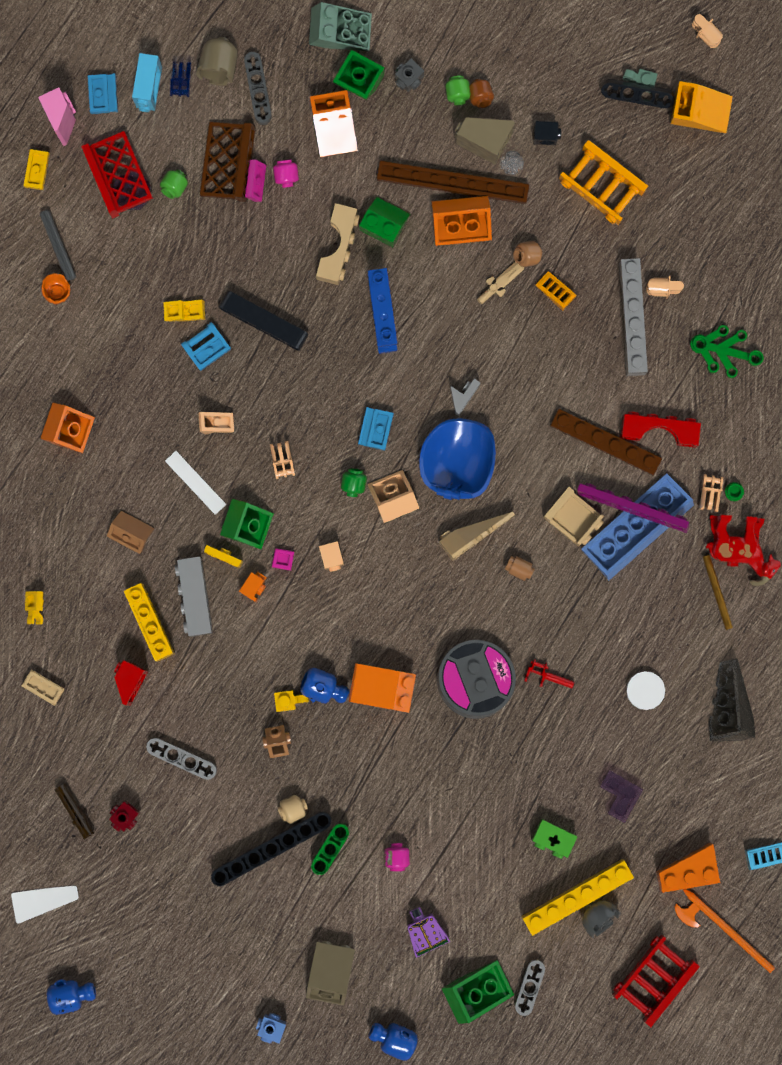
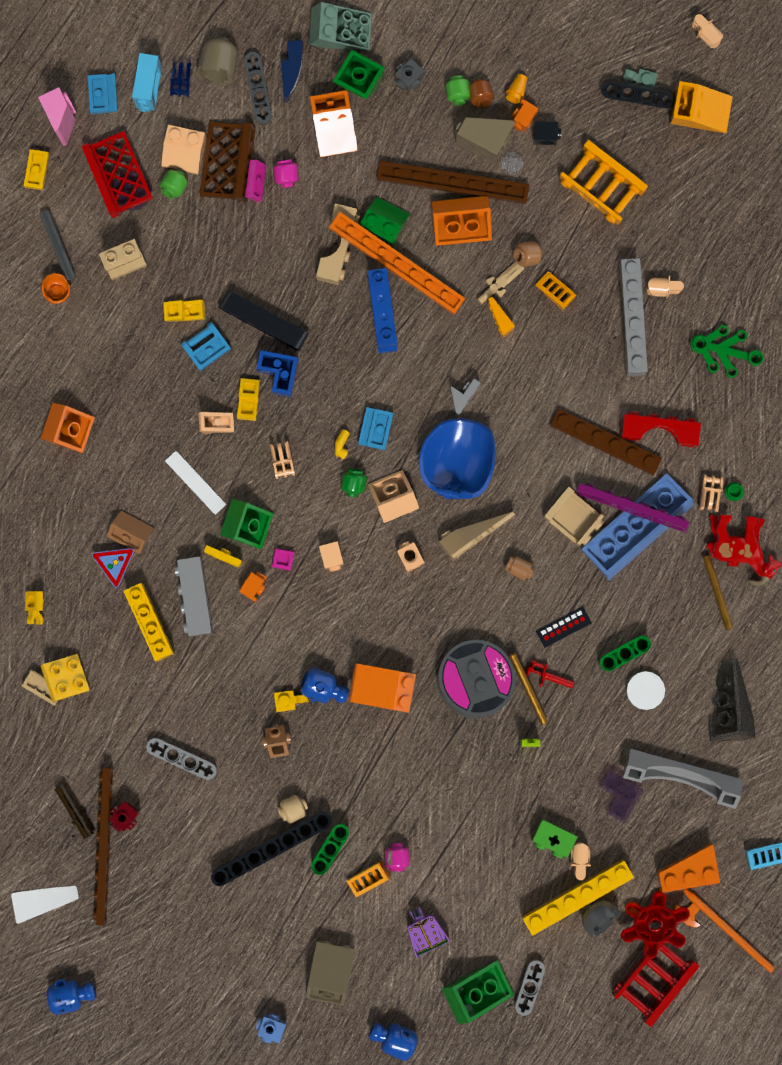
(64, 678): none -> yellow plate
(103, 853): none -> reddish brown plate
(114, 563): none -> piece
(122, 259): none -> tan panel
(129, 680): red slope -> none
(183, 149): none -> light nougat slope
(248, 399): none -> yellow slope
(283, 368): none -> blue brick
(292, 68): none -> dark blue slope
(339, 444): none -> yellow arm
(379, 880): none -> light orange slope
(396, 263): none -> orange plate
(410, 565): none -> light nougat brick
(502, 321): none -> light orange slope
(516, 91): none -> light orange cone
(524, 116): none -> orange brick
(528, 688): none -> pearl gold bar
(529, 742): none -> lime tile
(563, 627): none -> black sticker
(580, 859): none -> light nougat arm
(615, 656): none -> green beam
(659, 913): none -> red plate
(721, 787): none -> light grey arch

